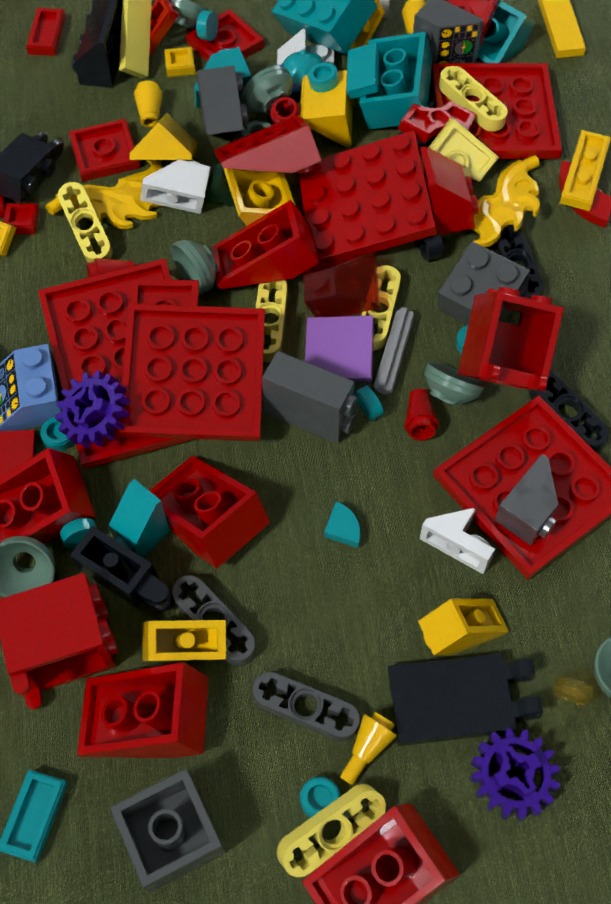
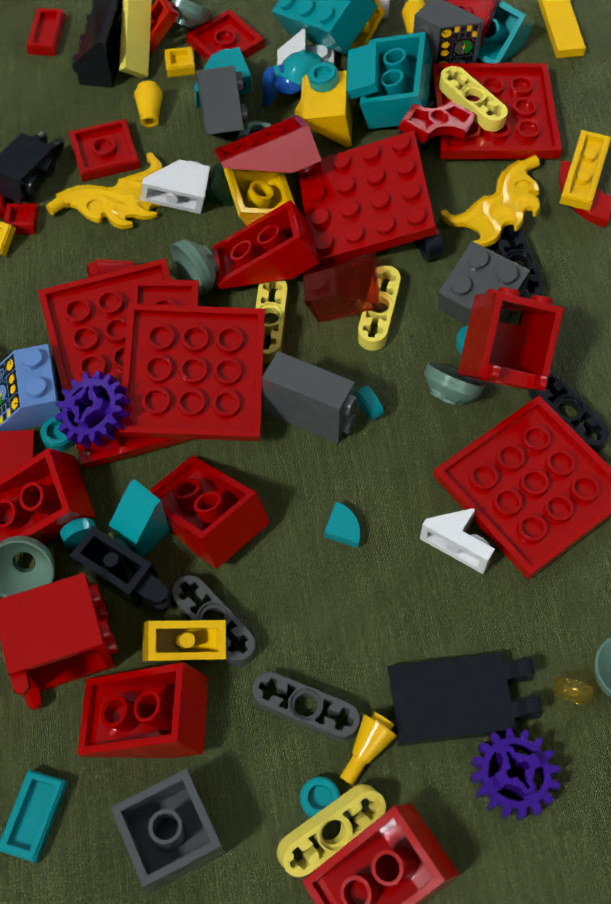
(88, 211): light yellow beam -> none
(165, 142): yellow slope -> none
(207, 25): teal tile -> none
(266, 88): sand green piece -> none
(283, 109): red cone -> none
(341, 346): medium lavender tile -> none
(394, 351): light grey axle -> none
(420, 416): red cone -> none
(449, 193): red slope -> none
(462, 625): yellow slope -> none
(464, 149): light yellow tile -> none
(530, 504): flat silver slope -> none

